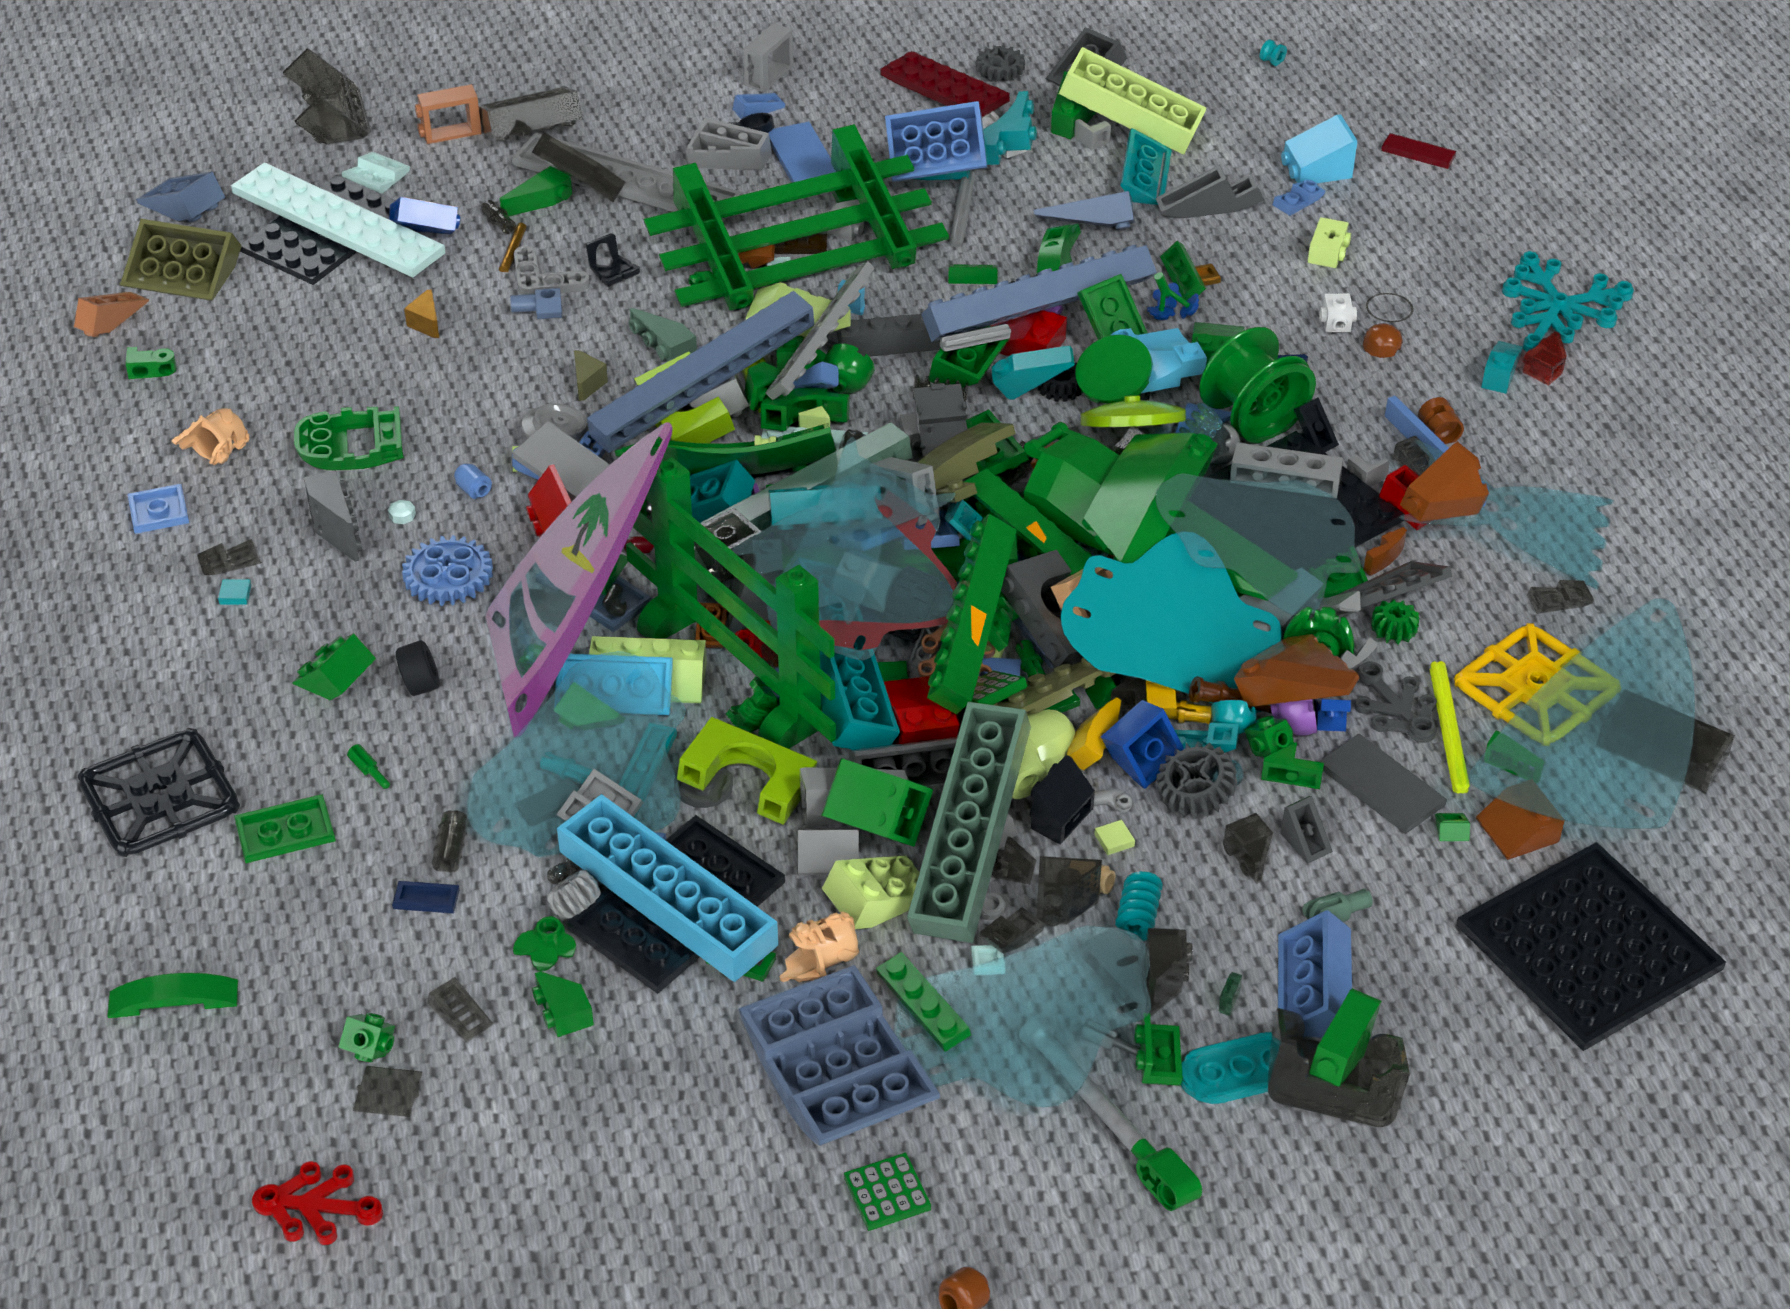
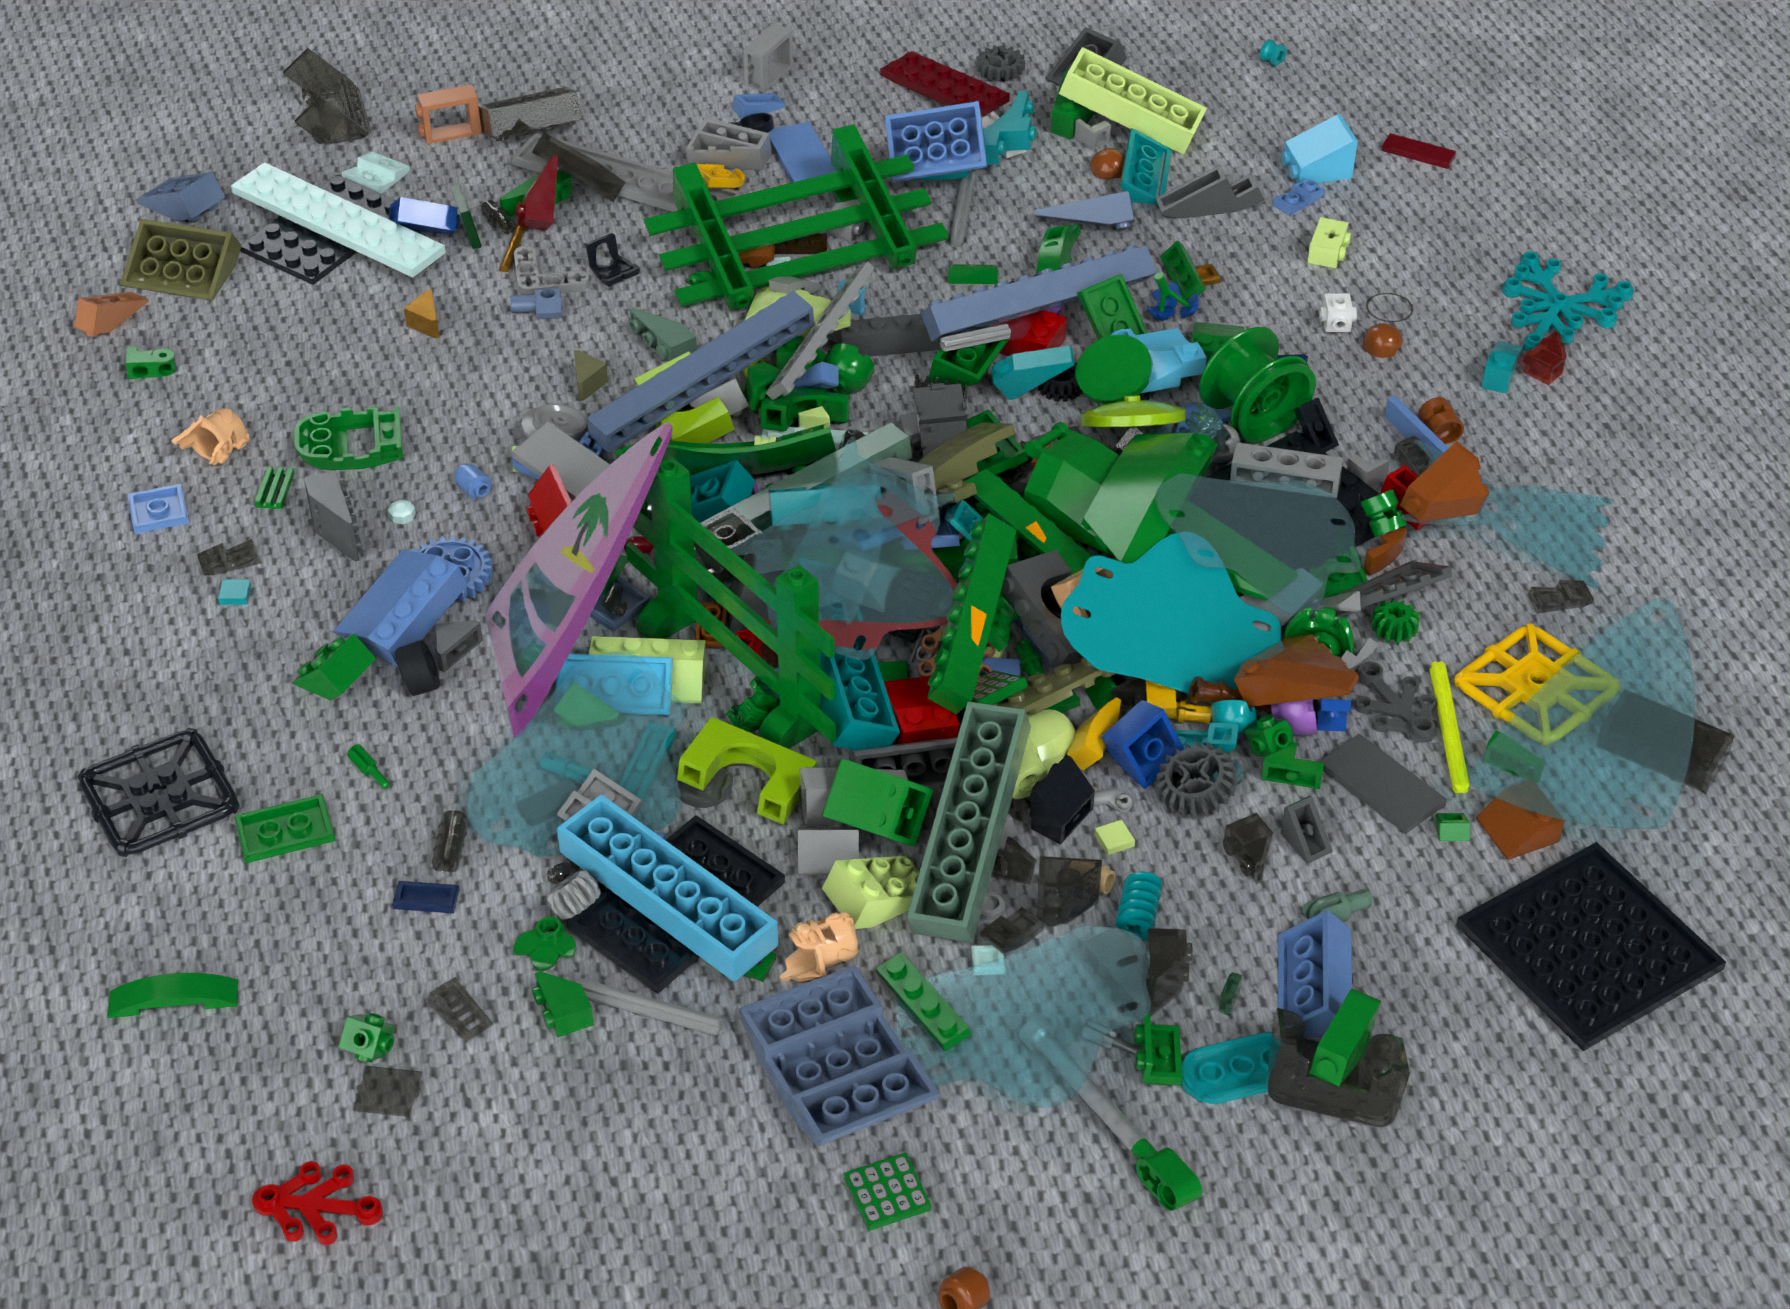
(289, 474): none -> green tile
(403, 603): none -> medium blue slope
(455, 641): none -> dark grey slope
(466, 216): none -> dark green tile
(537, 205): none -> dark red slope
(651, 1007): none -> light grey axle
(718, 177): none -> yellow tile
(787, 284): none -> light grey slope
(1107, 163): none -> dark orange hair
(1384, 503): none -> green wheel

